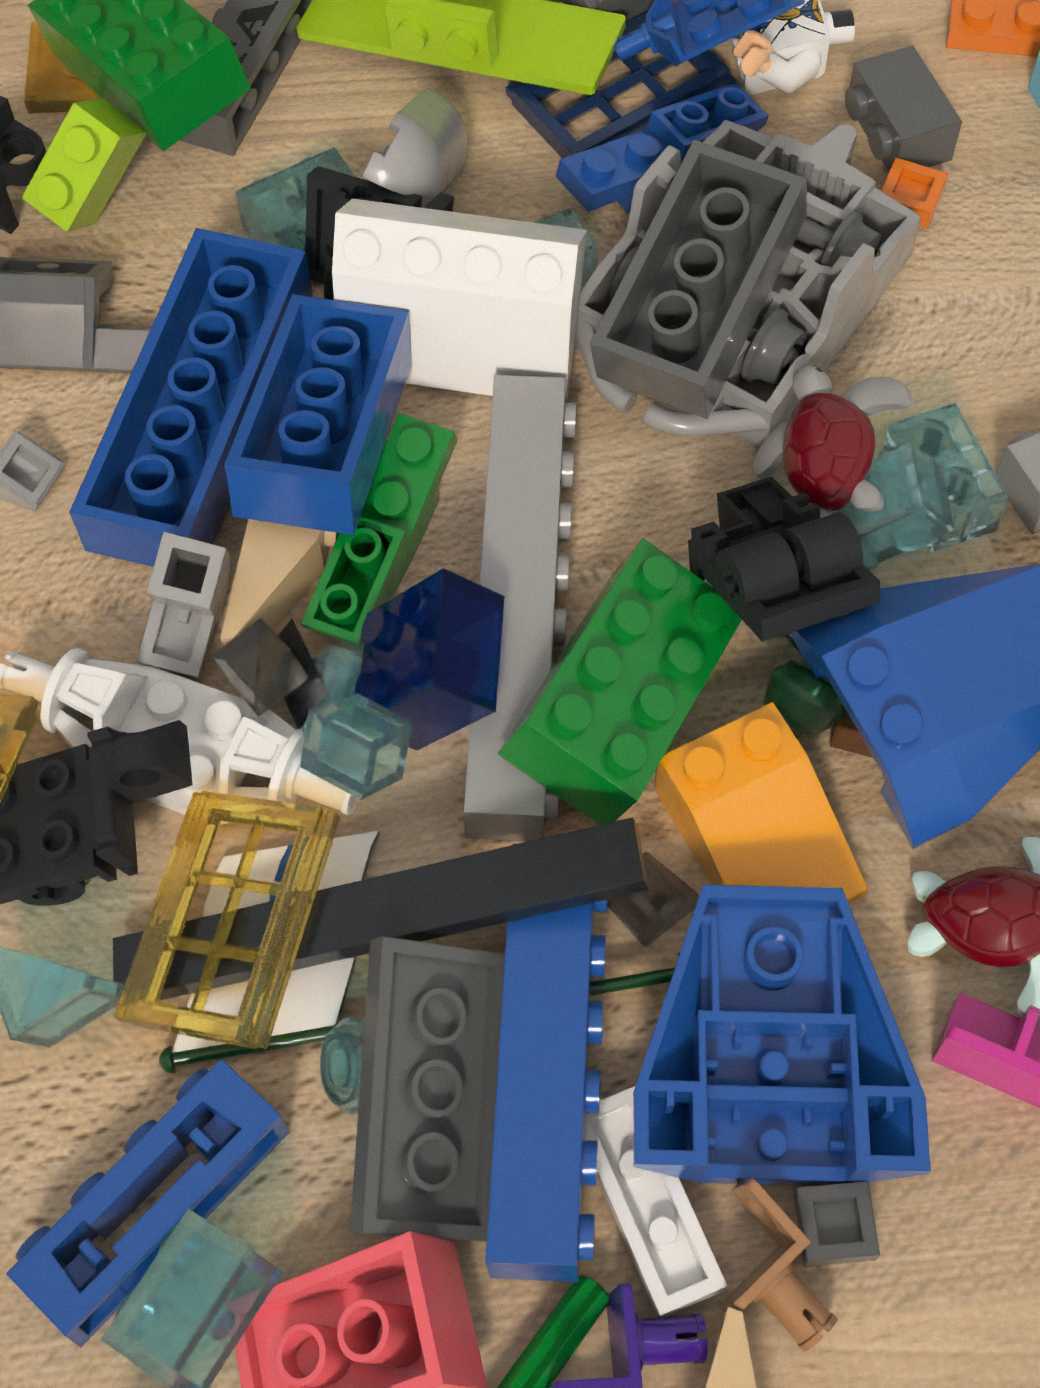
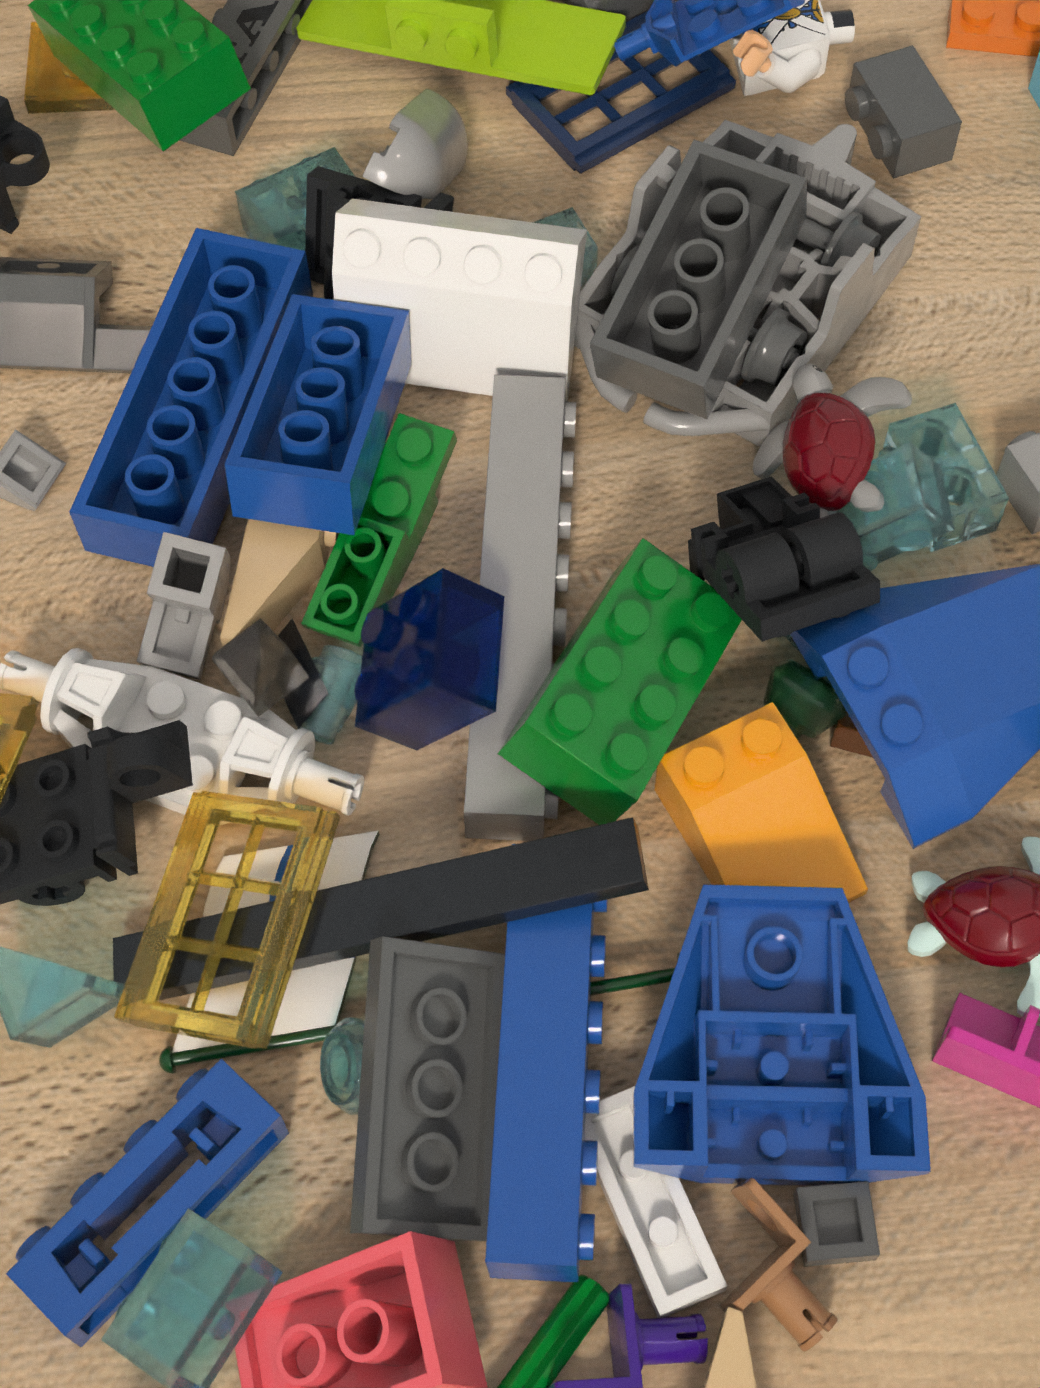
(84, 164): lime brick -> none
(355, 744): clear light blue brick -> none
(613, 169): blue slope -> none
(659, 908): clear smoke slope -> none
(916, 188): orange plate -> none

